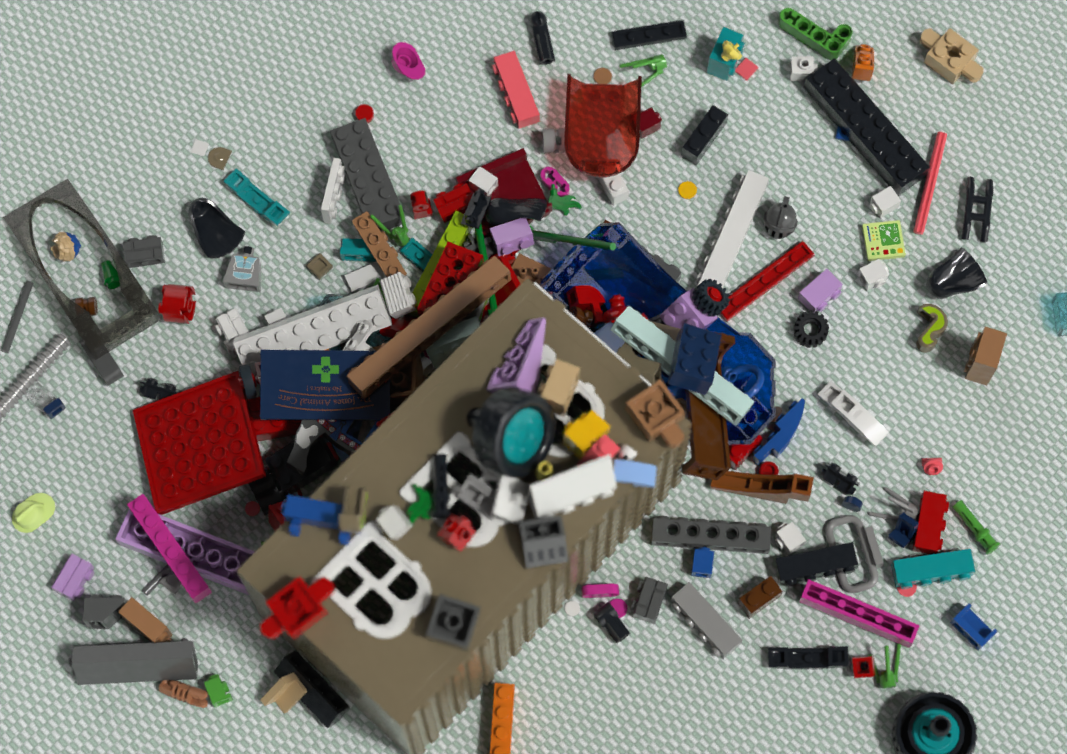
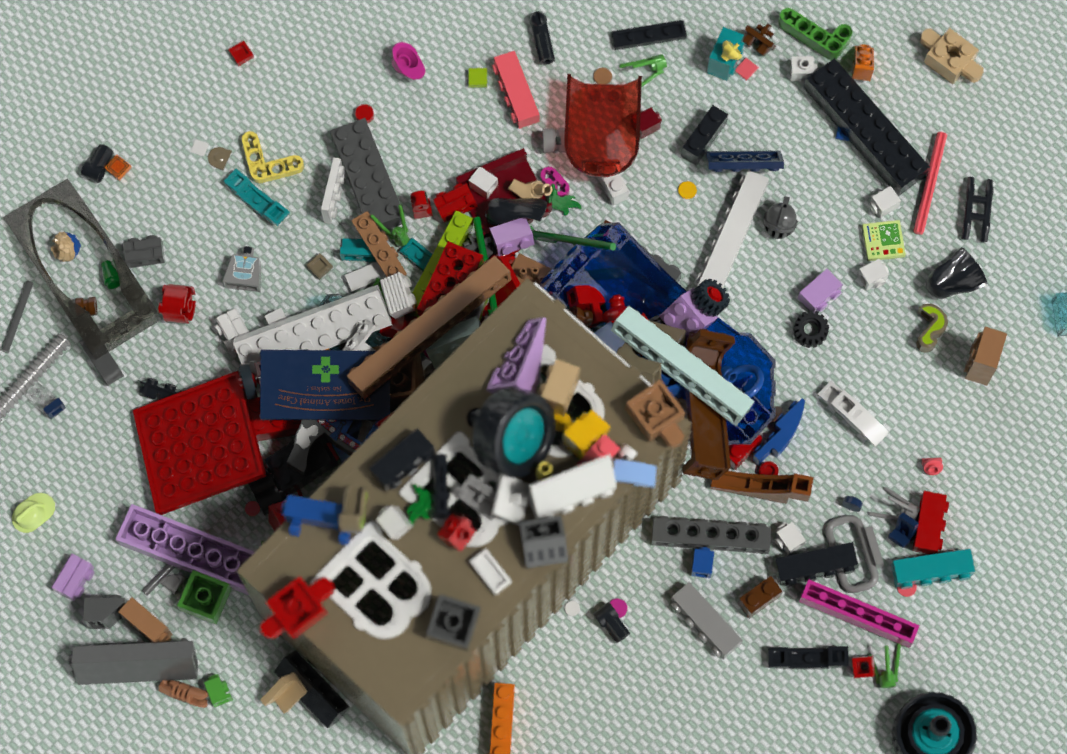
(95, 168): none -> black piece
(118, 167): none -> orange tile
(169, 548): dark pink brick -> none
(204, 597): none -> bright green brick
(214, 229): black hair -> none
(241, 53): none -> red tile
(261, 165): none -> light yellow beam
(402, 460): none -> black brick
(476, 209): black hinge -> none
(477, 77): none -> lime tile
(490, 571): none -> white tile
(530, 190): none -> tan arm
(561, 422): none -> yellow piece
(600, 590): dark pink beam -> none
(649, 600): dark grey brick -> none
(694, 359): dark blue brick -> none
(744, 160): none -> dark blue plate
(765, 45): none -> reddish brown hips
(767, 279): red tile -> none
(833, 473): black hinge -> none
(972, 627): blue panel -> none
(981, 534): bright green pin -> none

